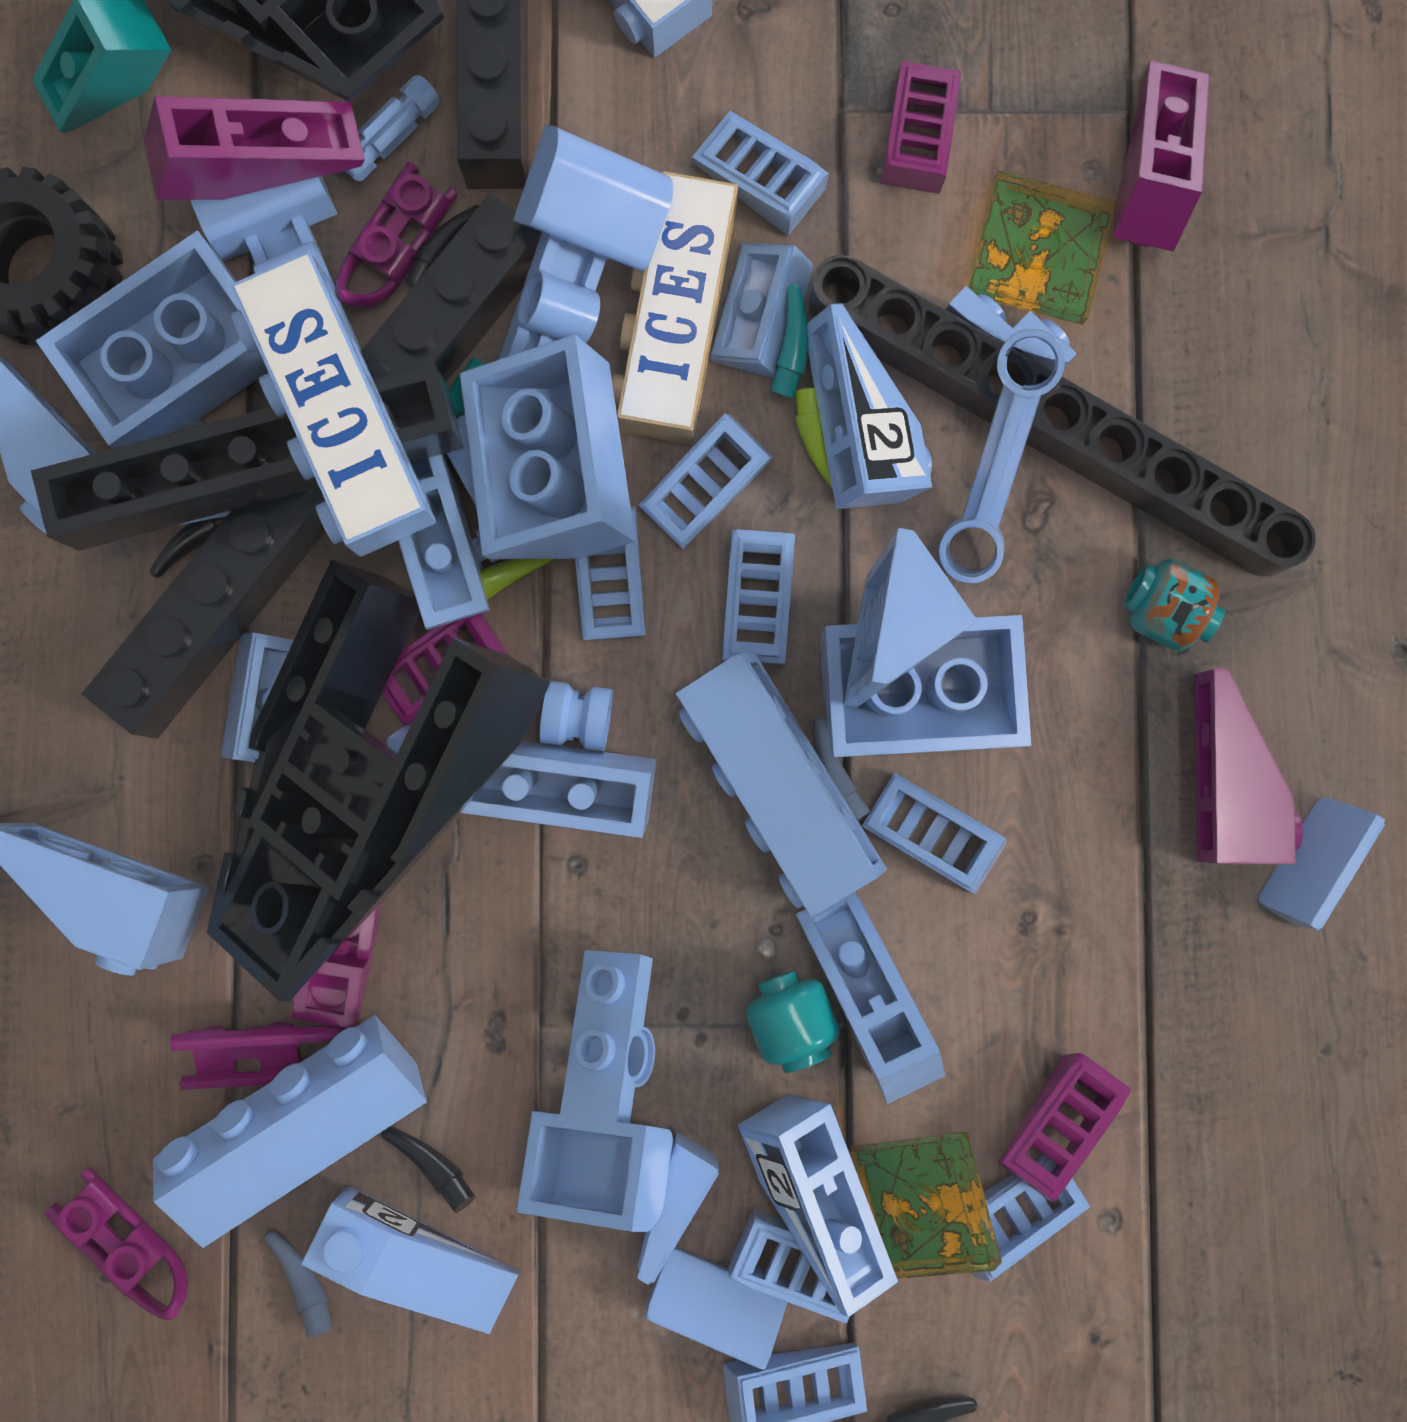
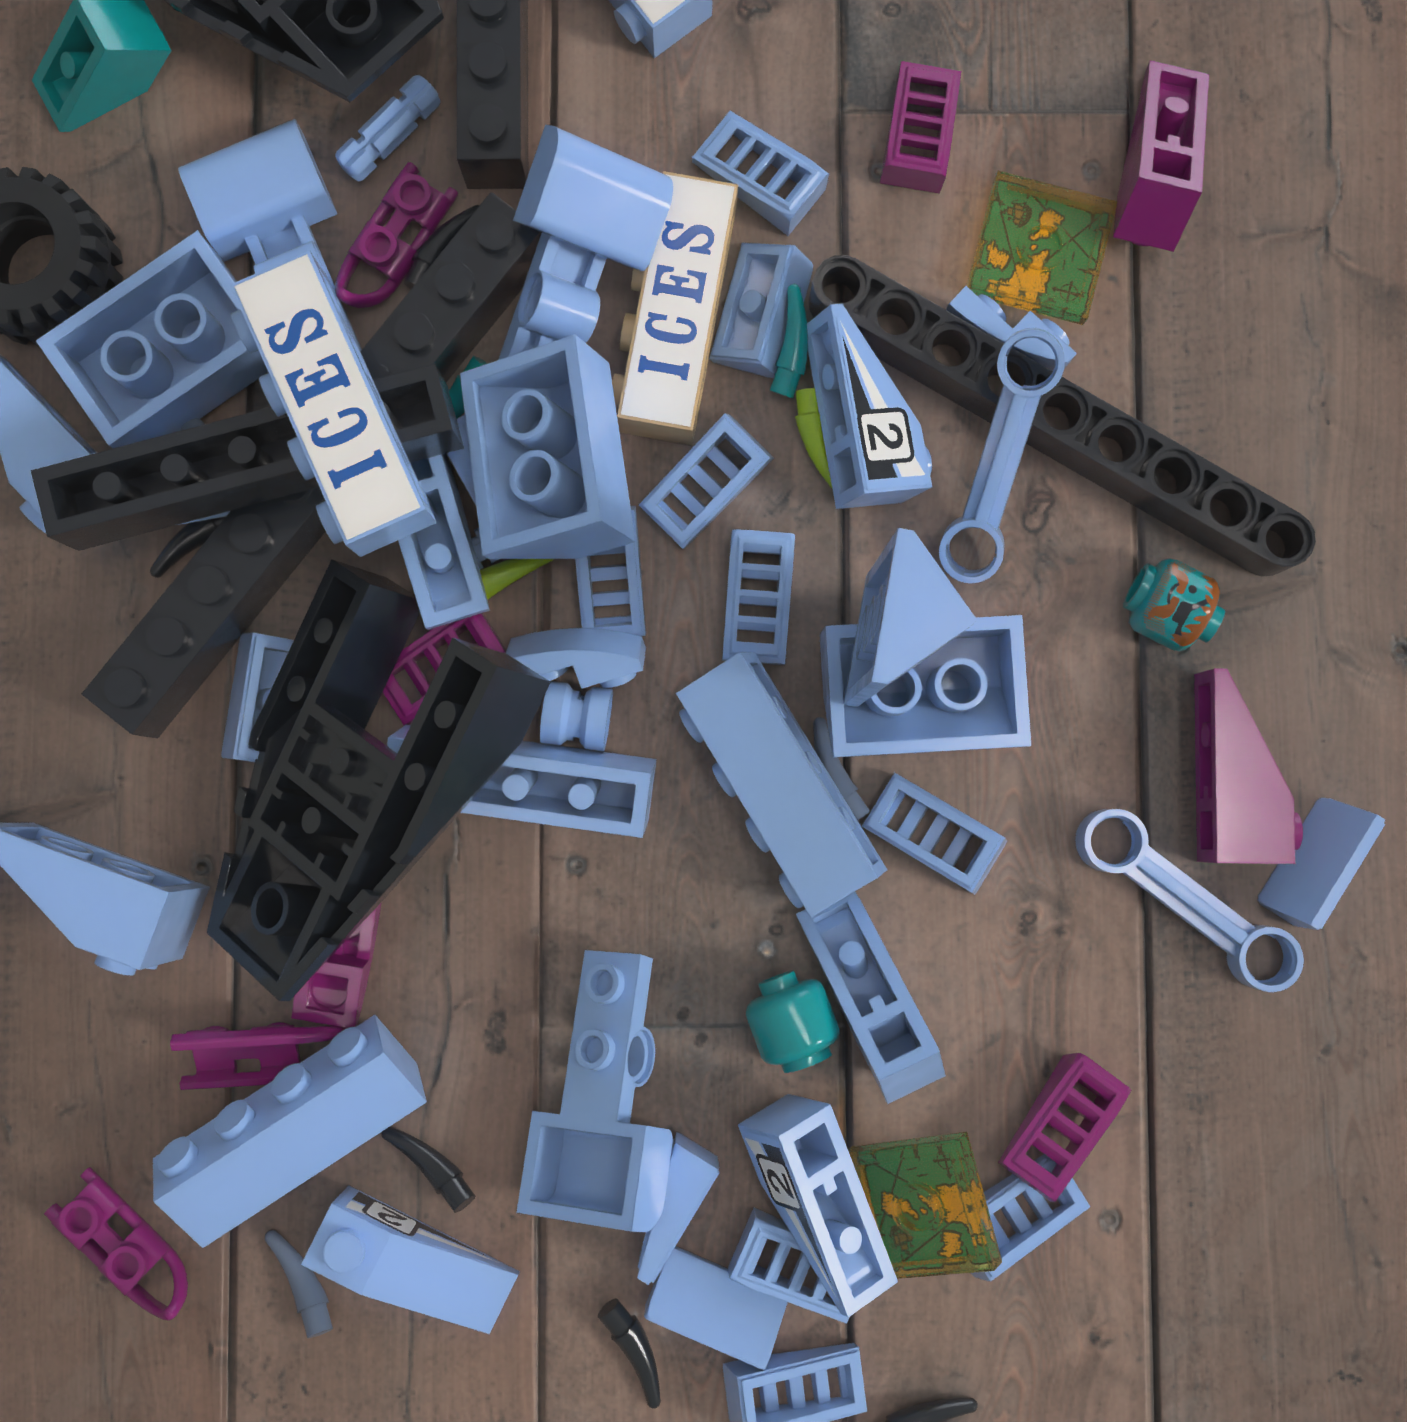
(245, 145): magenta slope -> none
(595, 654): none -> light blue slope
(632, 1340): none -> black helmet
(1191, 901): none -> light blue piece

